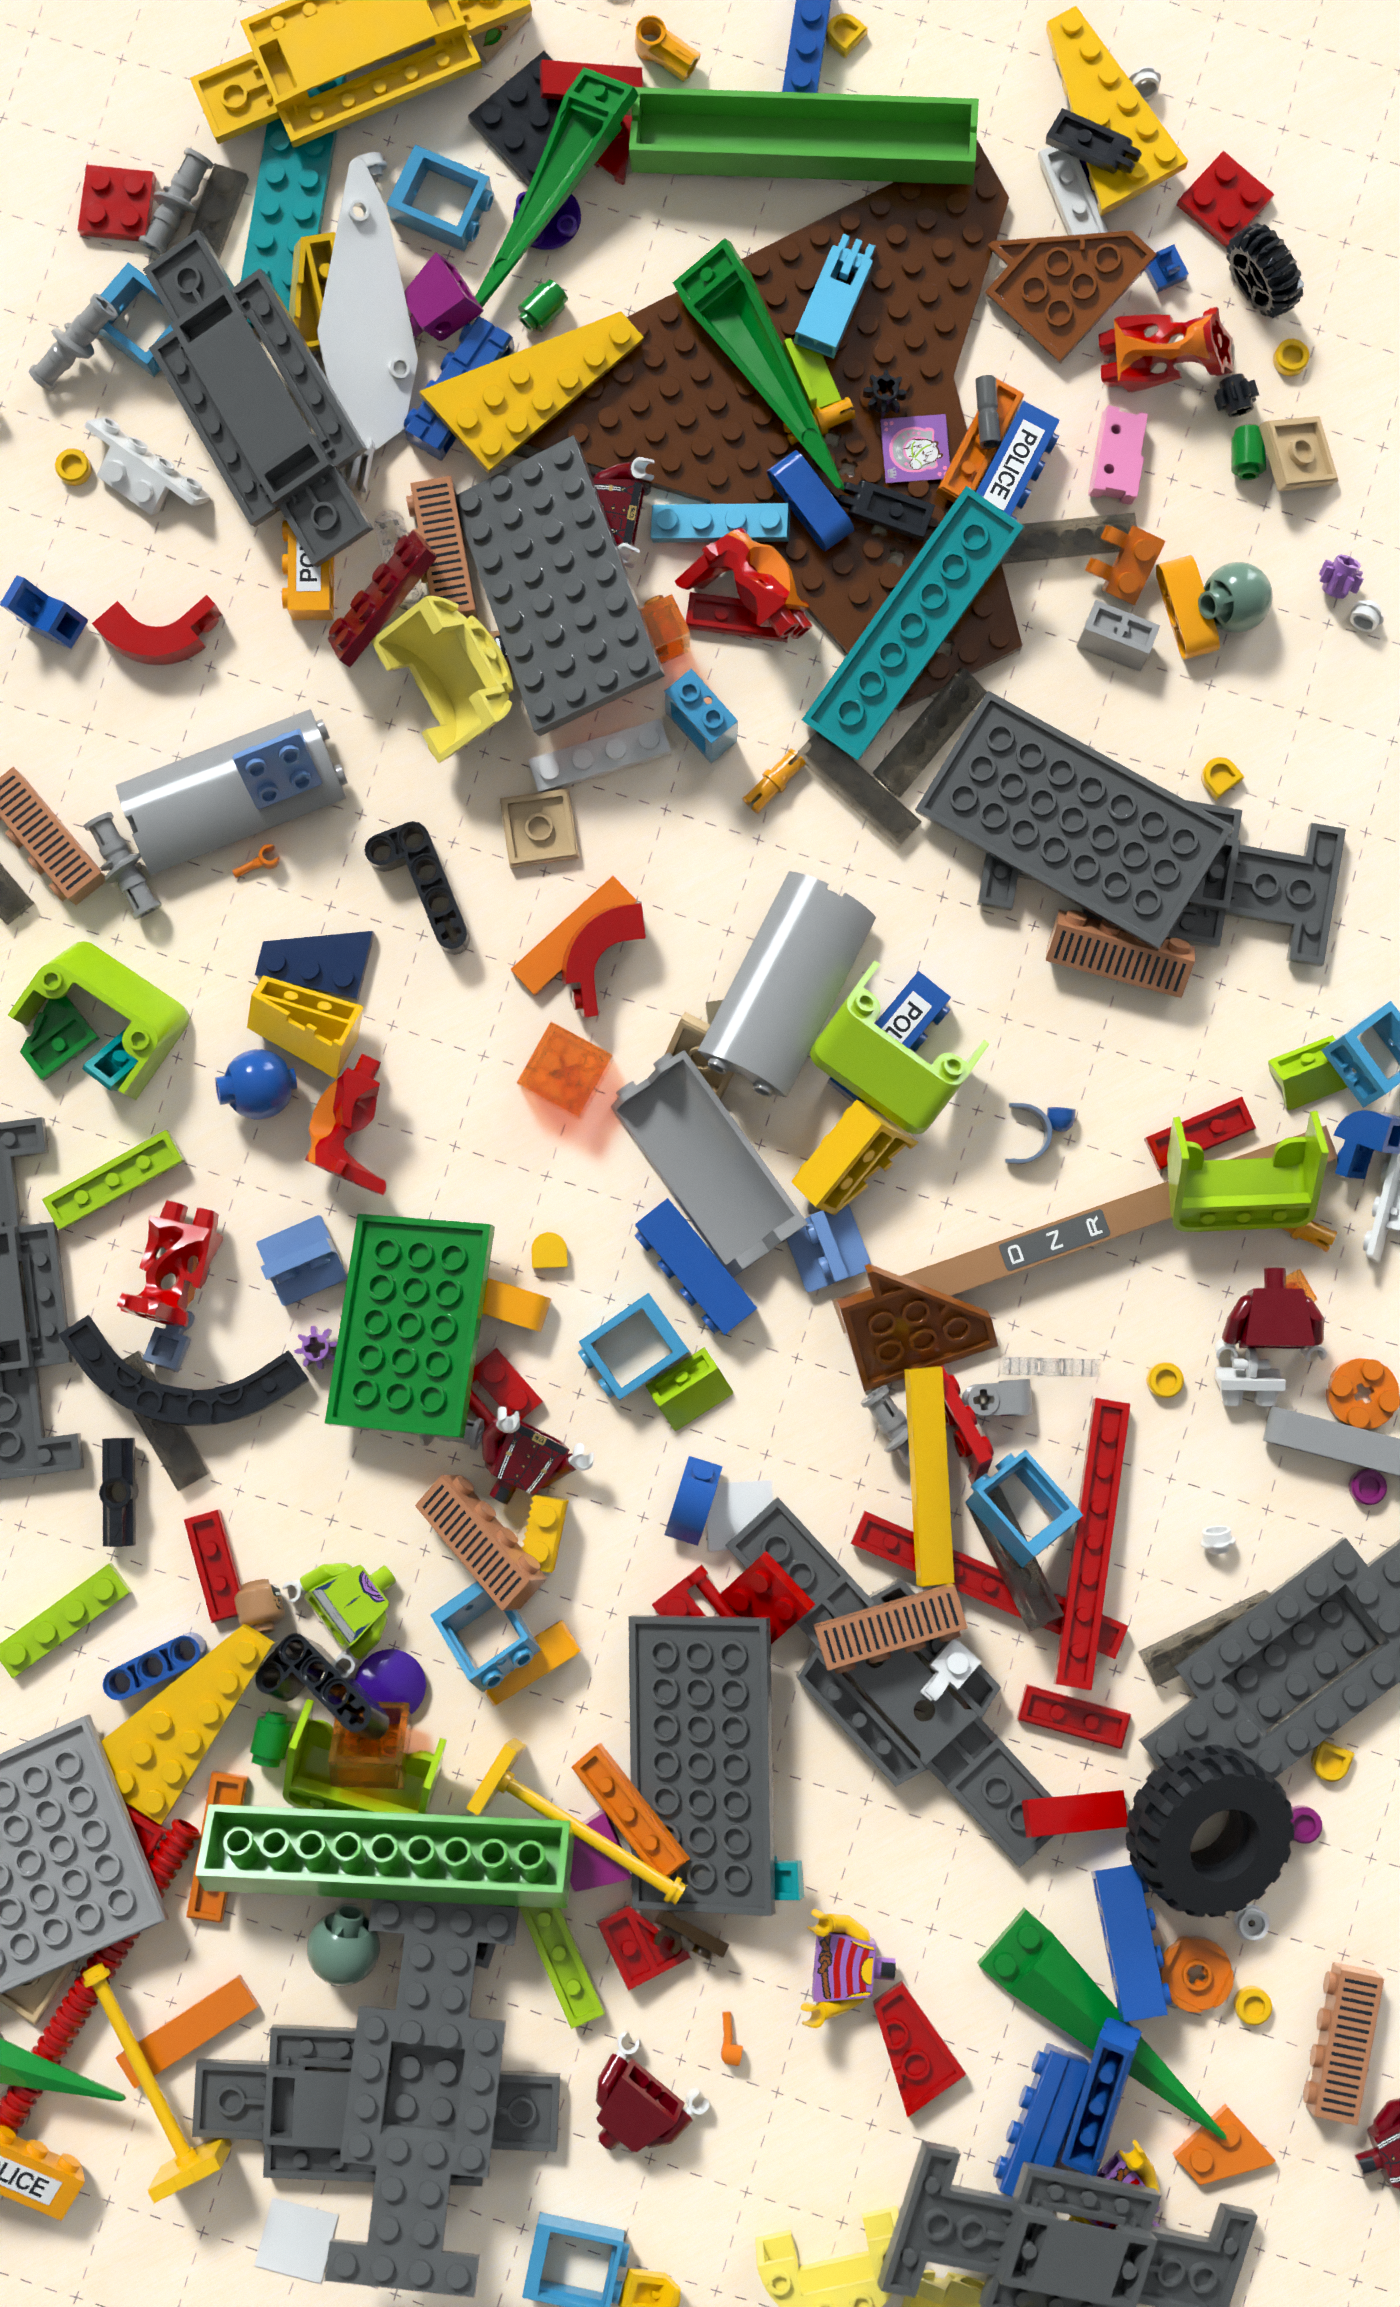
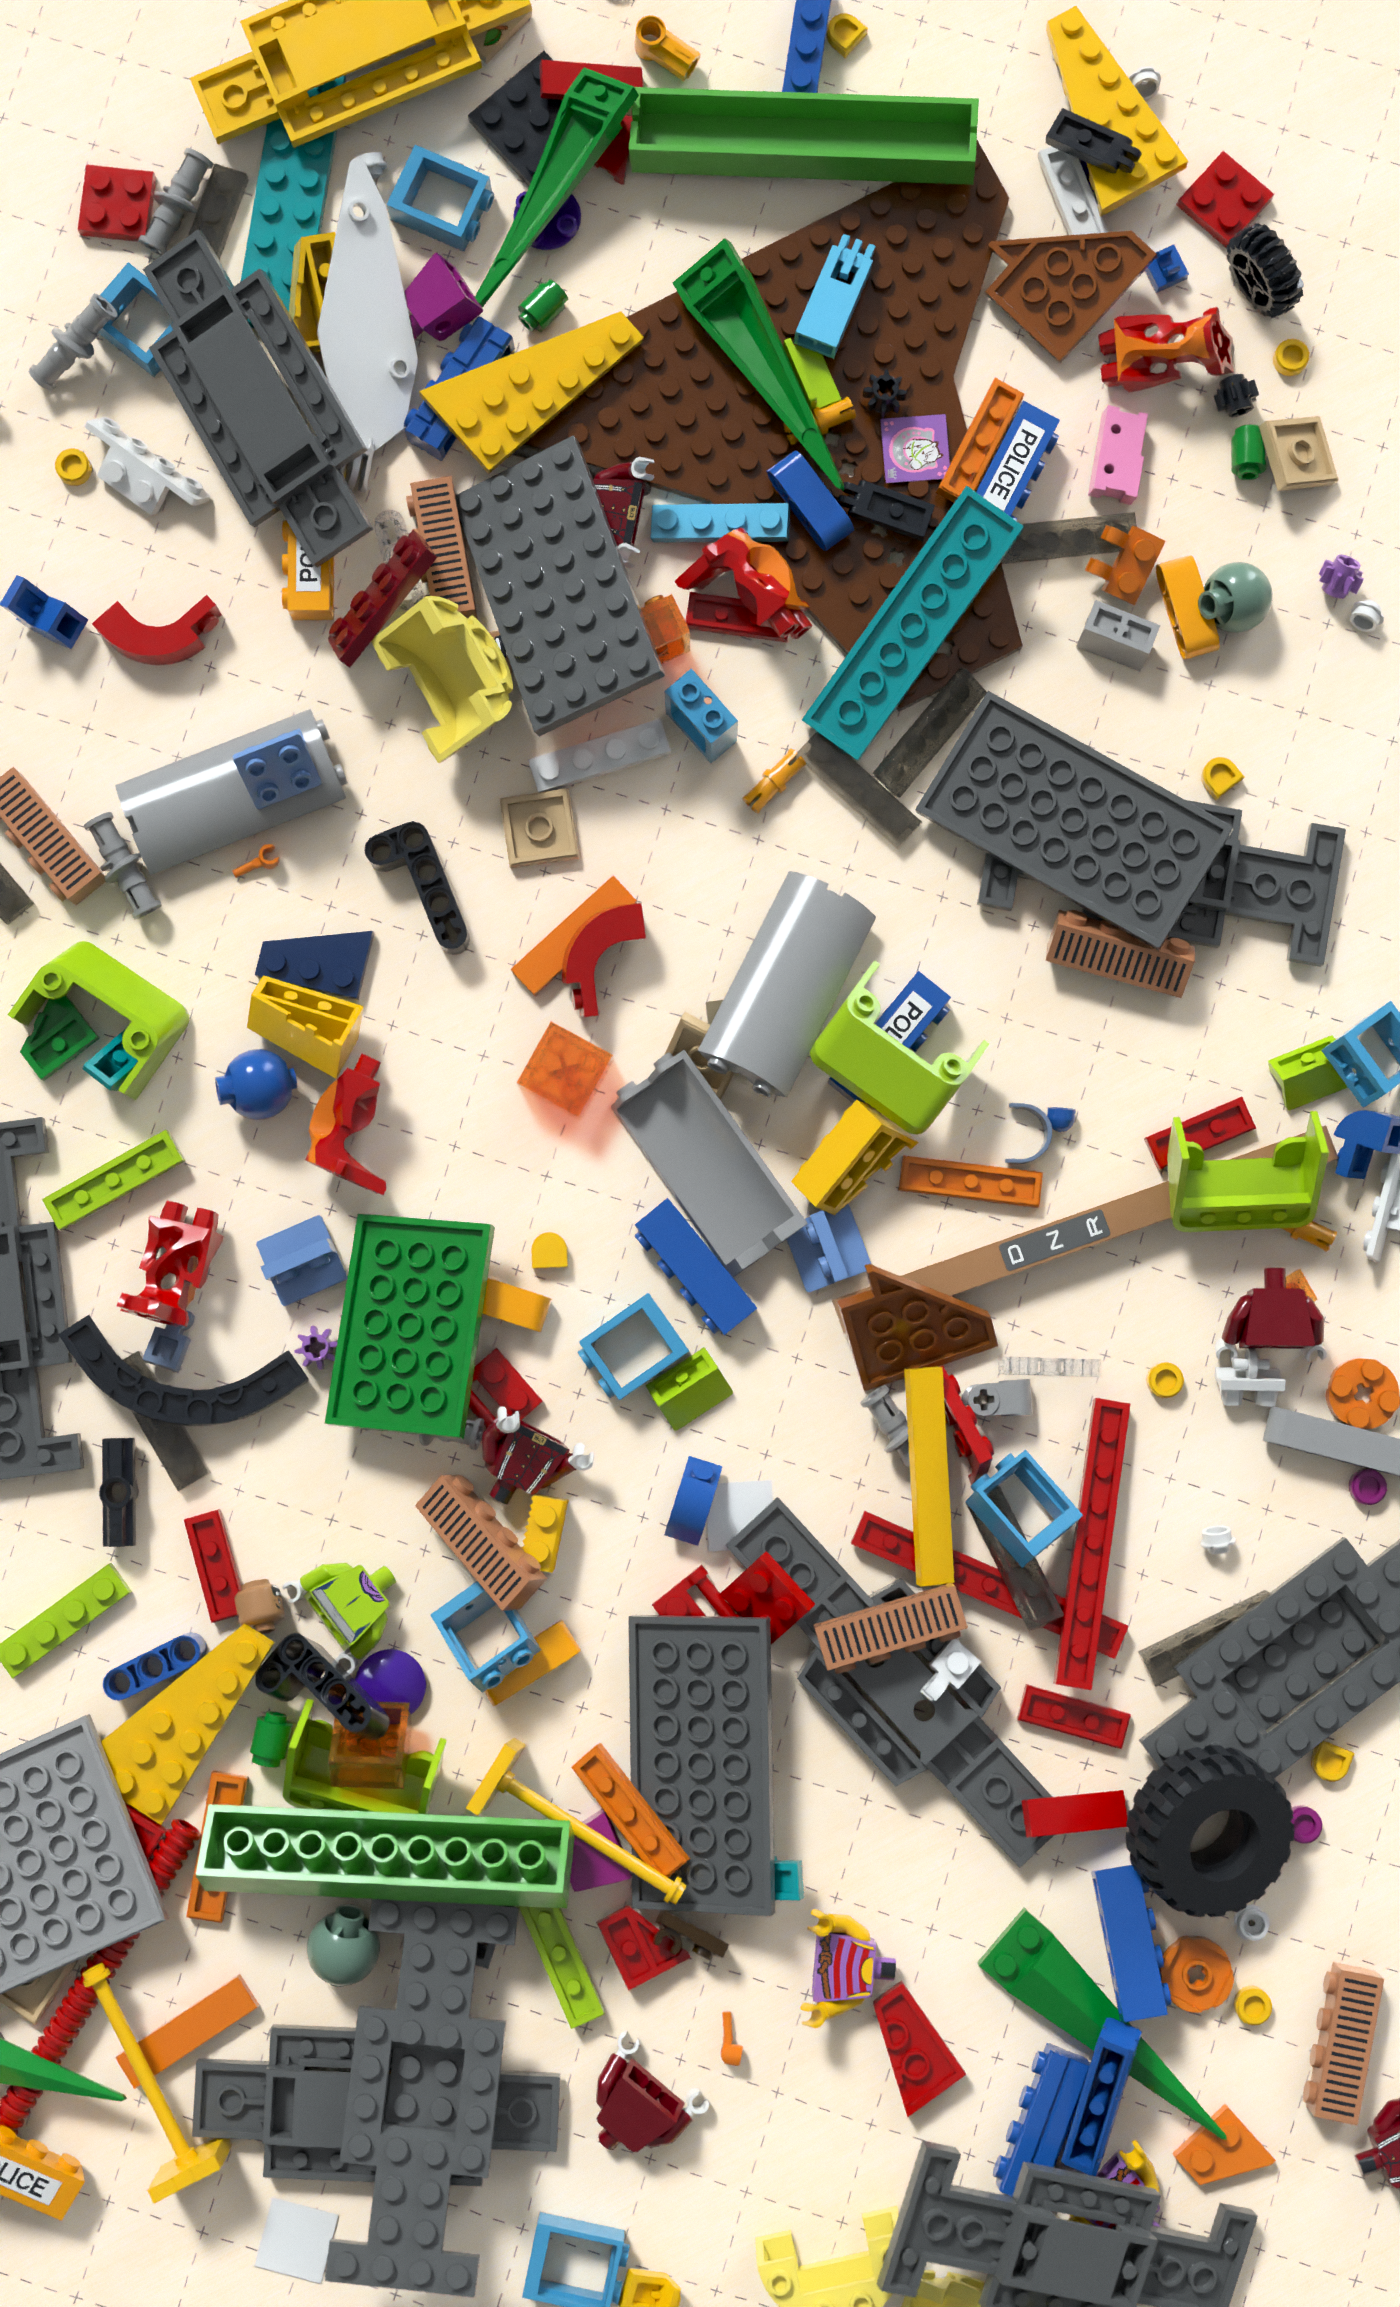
(970, 1181): none -> orange tile
(987, 406): dark grey piece -> none

